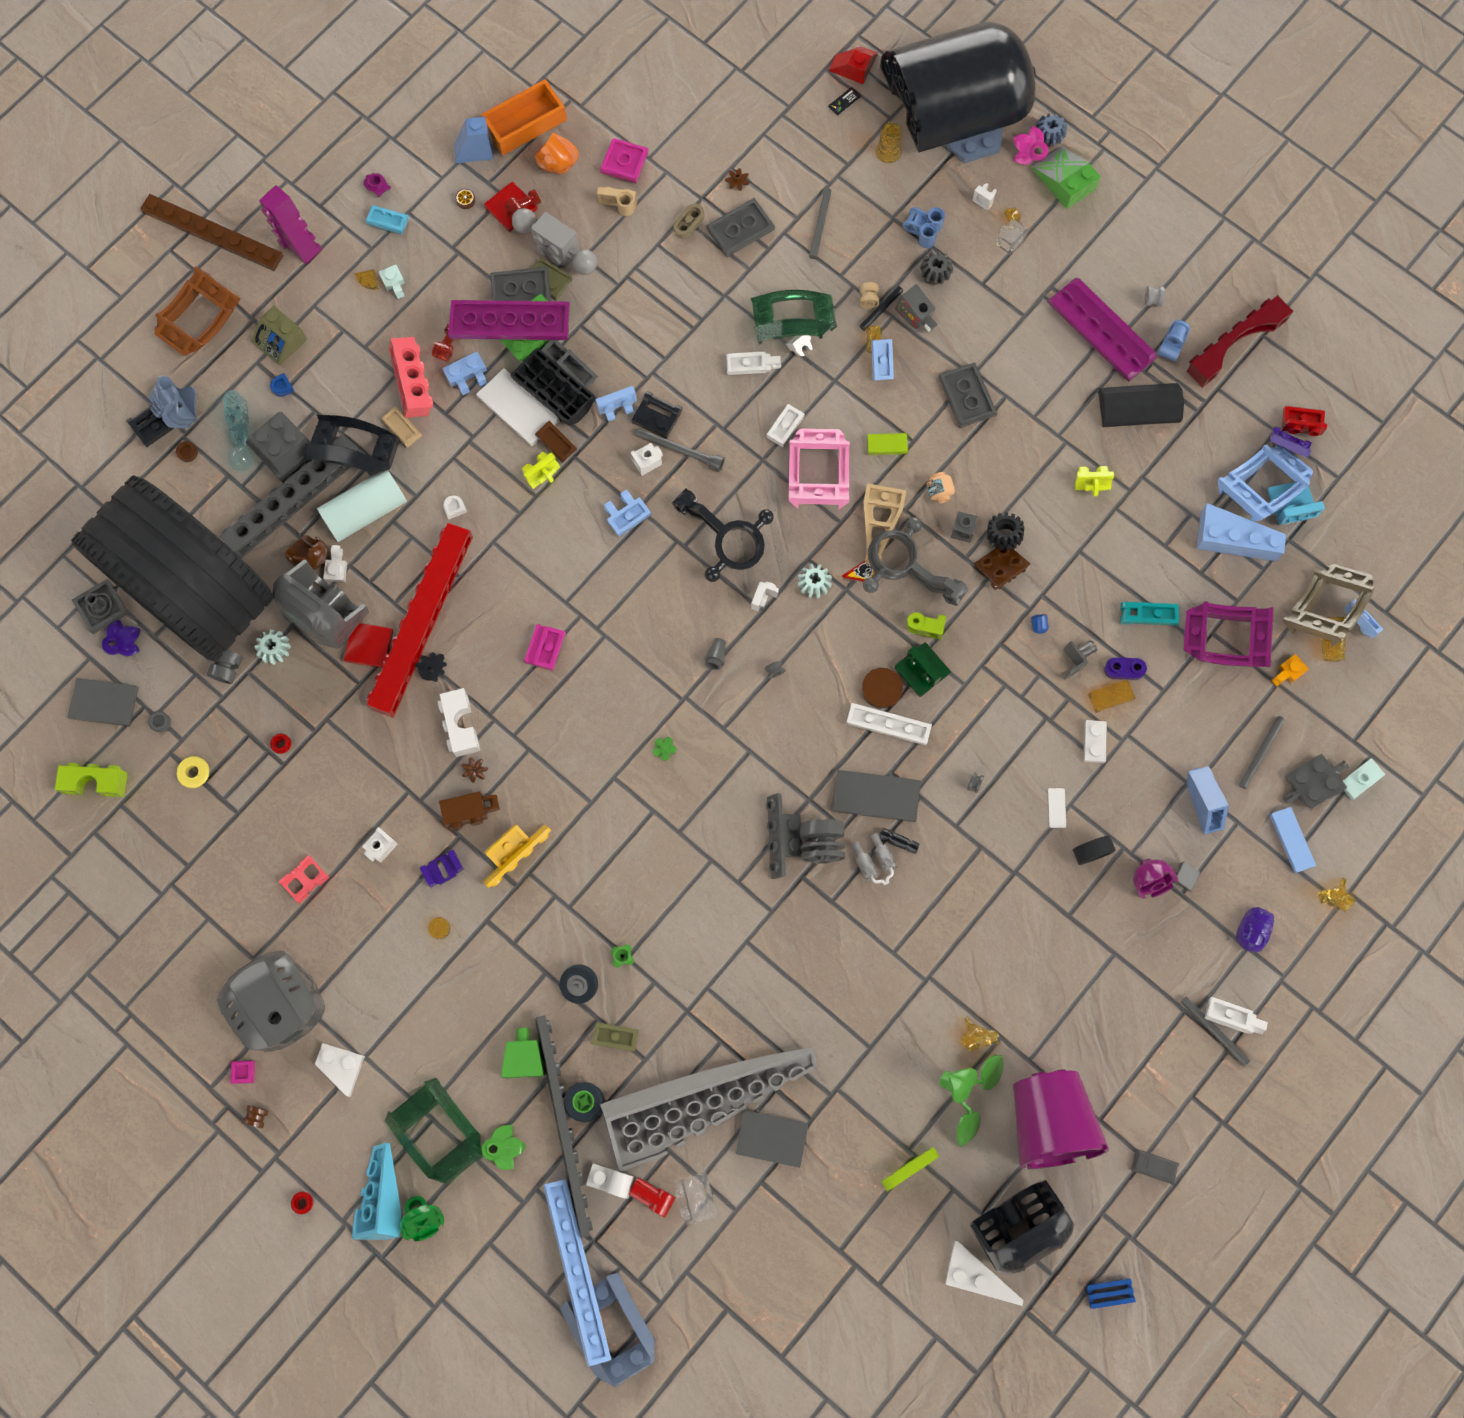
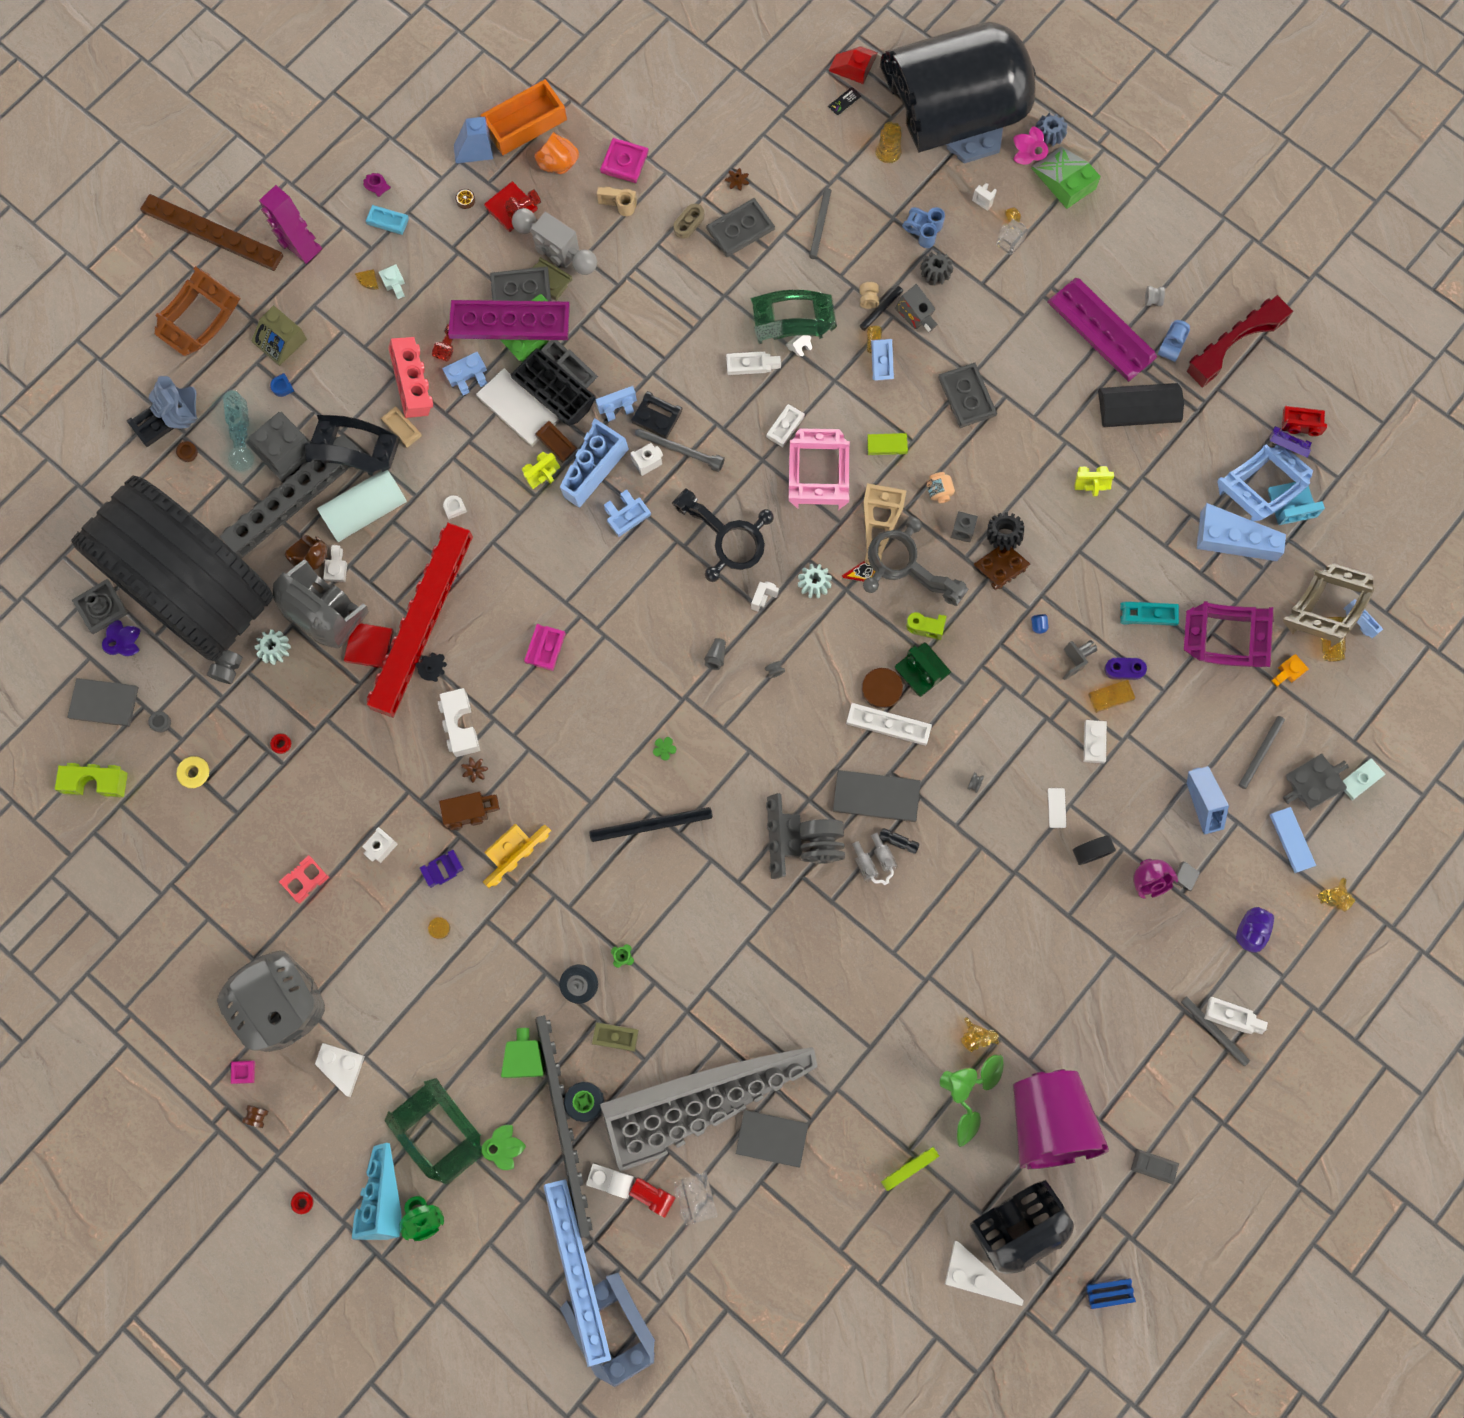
(593, 462): none -> light blue wedge
(650, 824): none -> black axle

